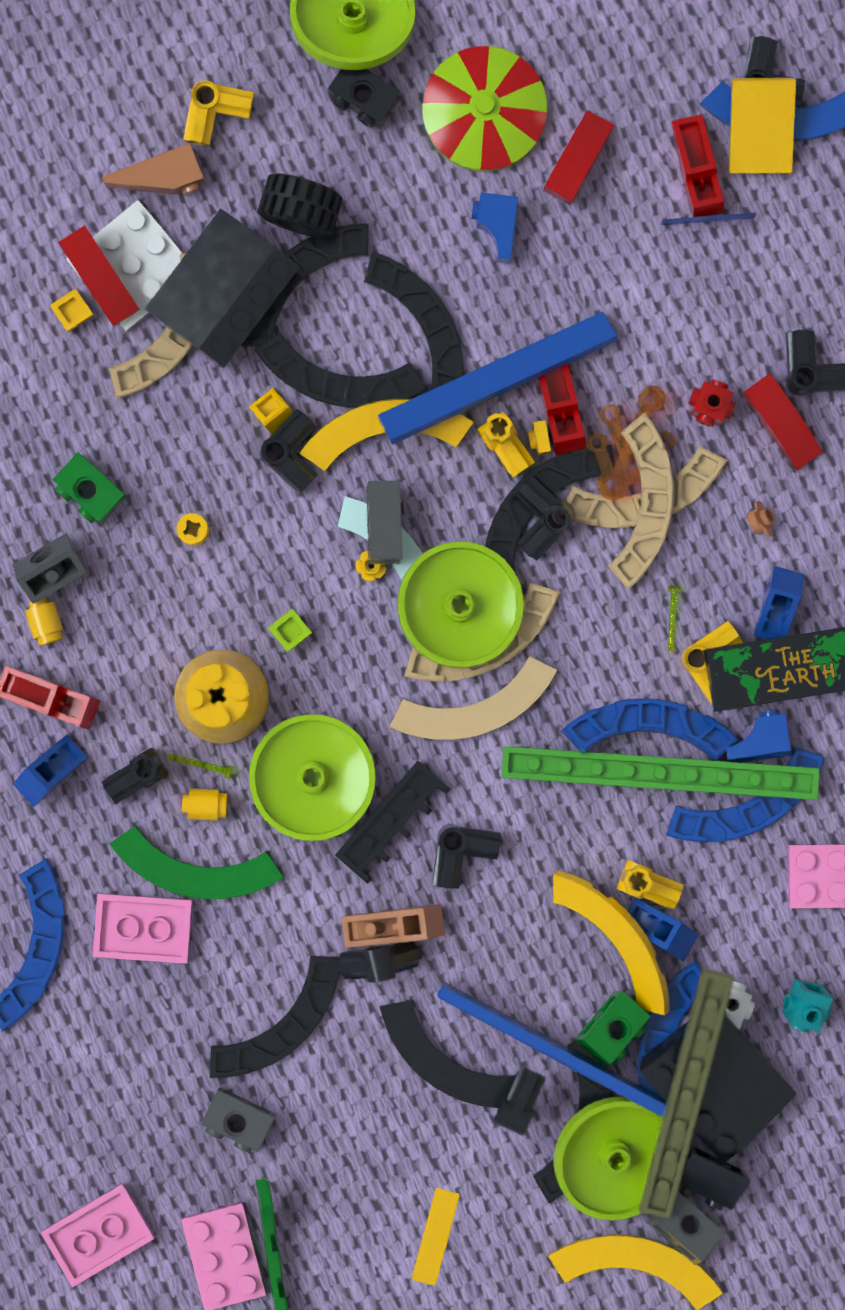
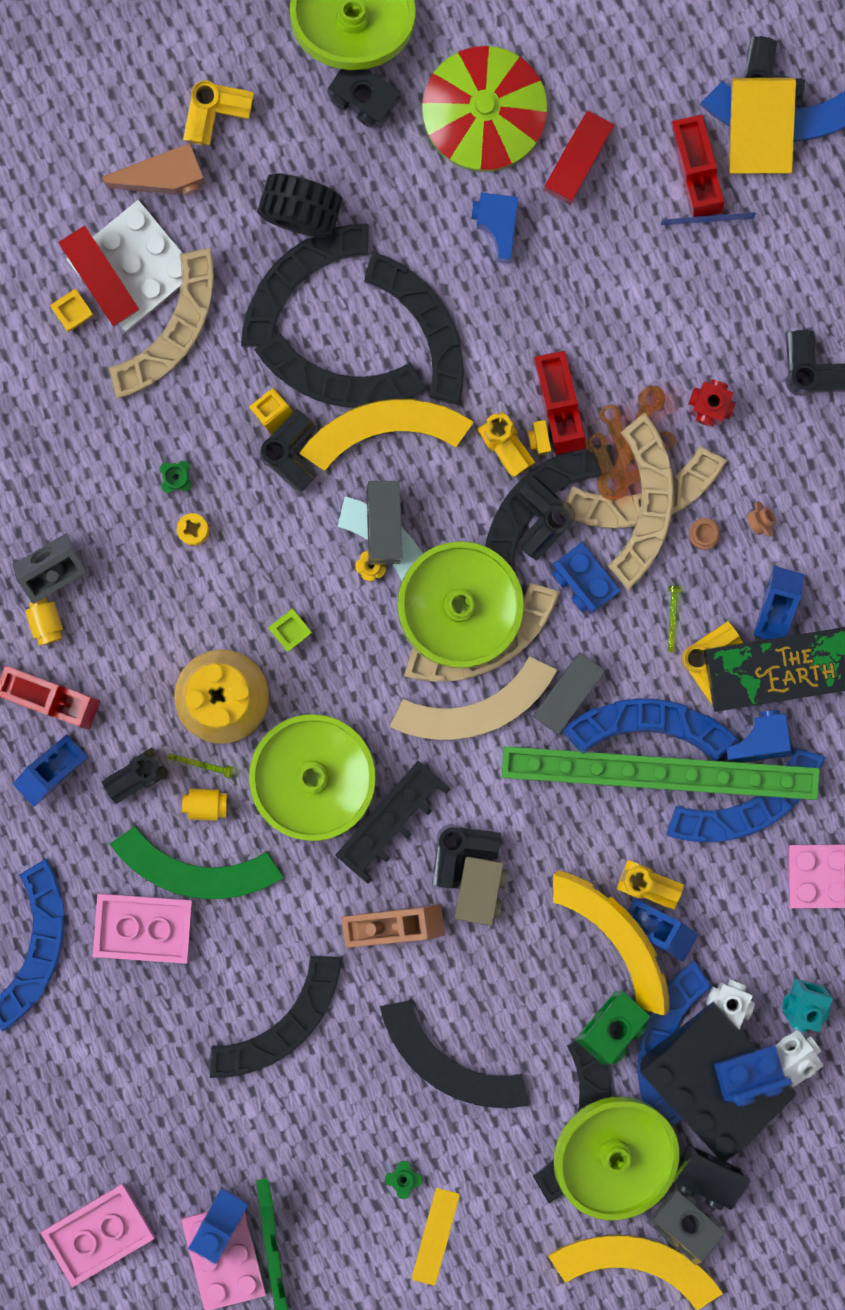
(81, 471): green brick -> none
(182, 482): none -> green plate
(218, 1225): none -> blue arch
(222, 288): black slope -> none
(227, 1104): dark grey brick -> none
(379, 962): black piece -> none
(394, 1179): none -> green plate
(479, 890): none -> dark tan brick
(497, 378): blue tile -> none
(517, 1108): black piece -> none
(552, 1049): blue tile -> none
(568, 693): none -> dark grey piece
(585, 579): none -> blue bracket
(686, 1092): olive tile -> none
(704, 533): none -> nougat plate
(751, 1075): none -> blue bracket
(782, 421): red slope -> none
(798, 1057): none -> white brick

